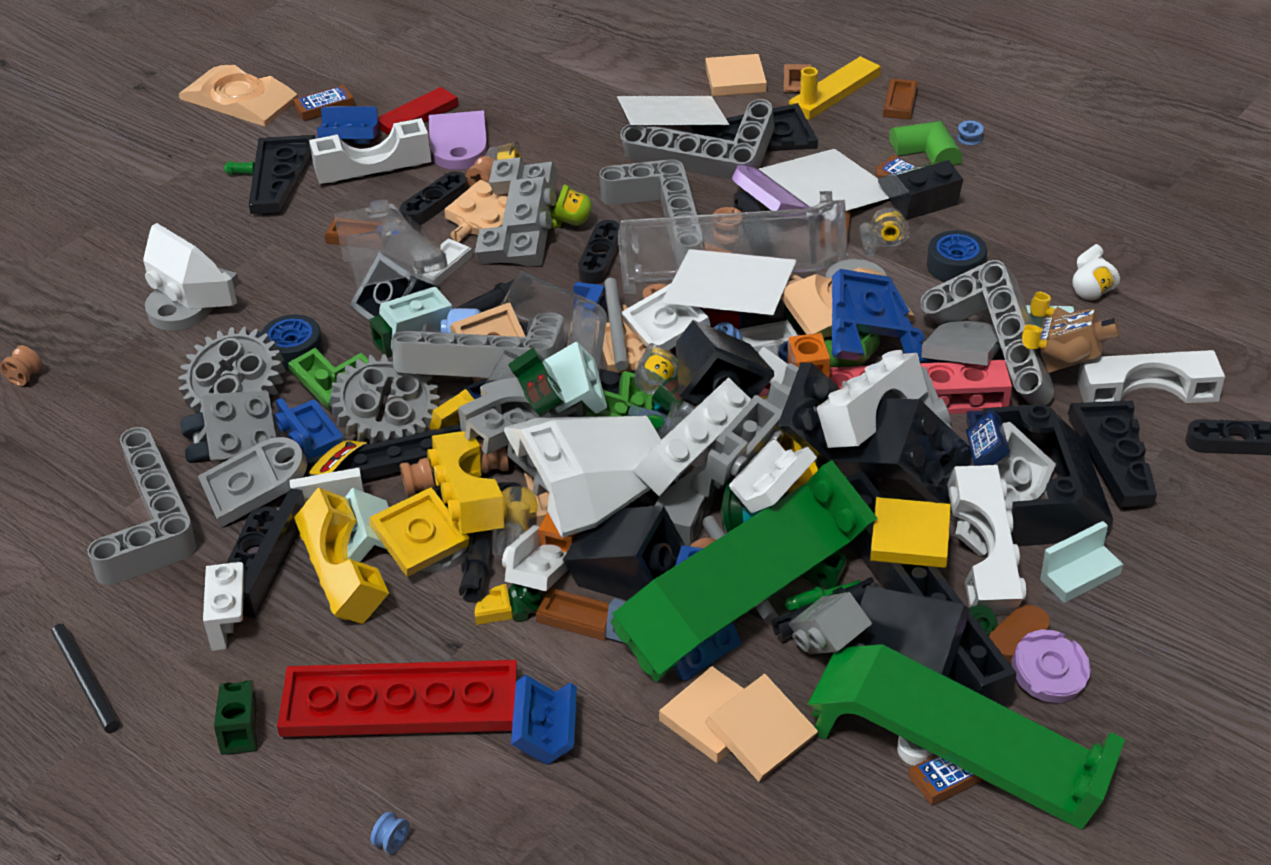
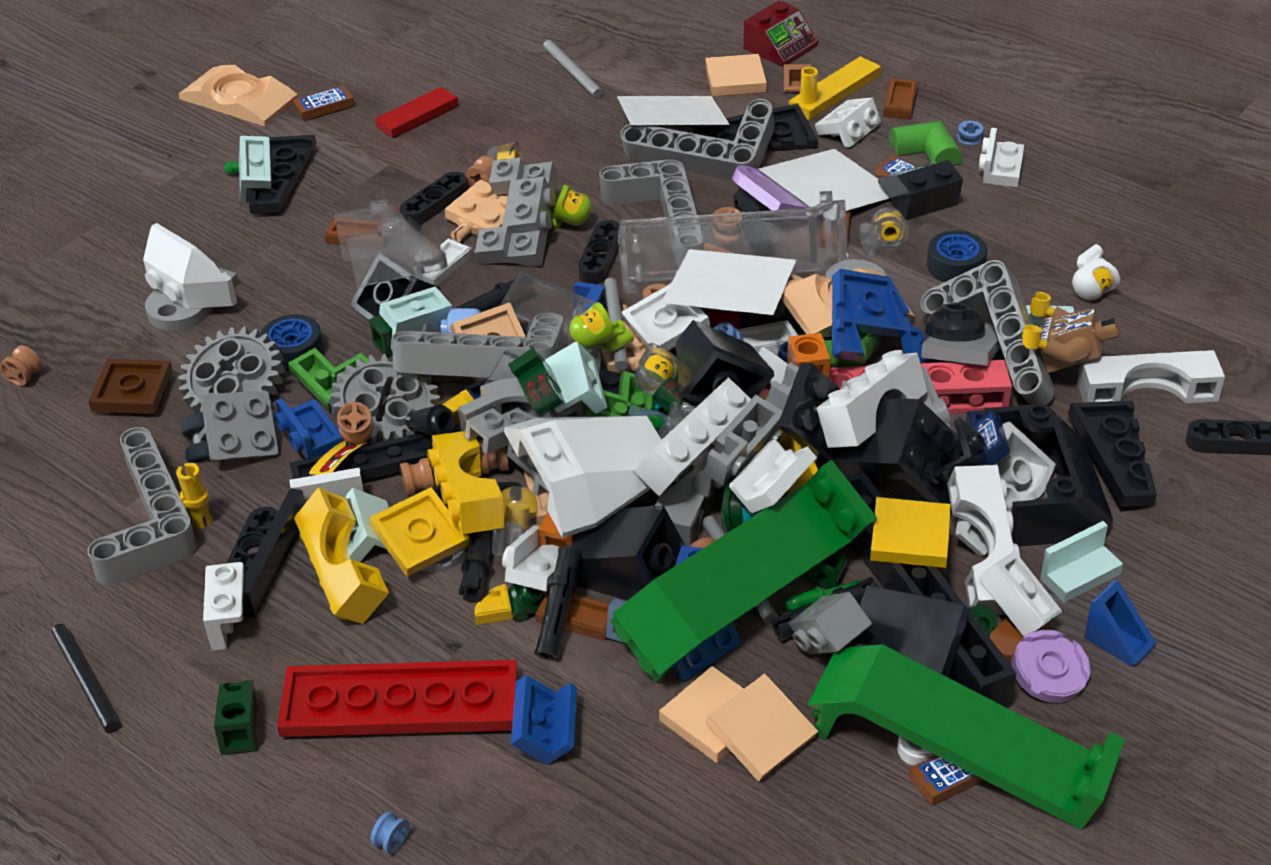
(130, 386): none -> reddish brown plate
(194, 495): none -> yellow pin
(252, 478): light grey tile -> none
(254, 164): none -> light aqua panel
(349, 123): blue bracket -> none
(354, 414): none -> nougat wheel
(403, 147): white arch -> none
(431, 420): none -> black cone
(457, 139): lavender tile -> none
(561, 588): none -> black pin
(573, 69): none -> light grey bar
(596, 330): none -> lime piece
(778, 34): none -> dark red slope
(850, 121): none -> white bracket
(955, 323): none -> black piece
(973, 449): none -> black bracket
(1000, 161): none -> white bracket
(1019, 593): none -> white slope
(1117, 626): none -> blue slope

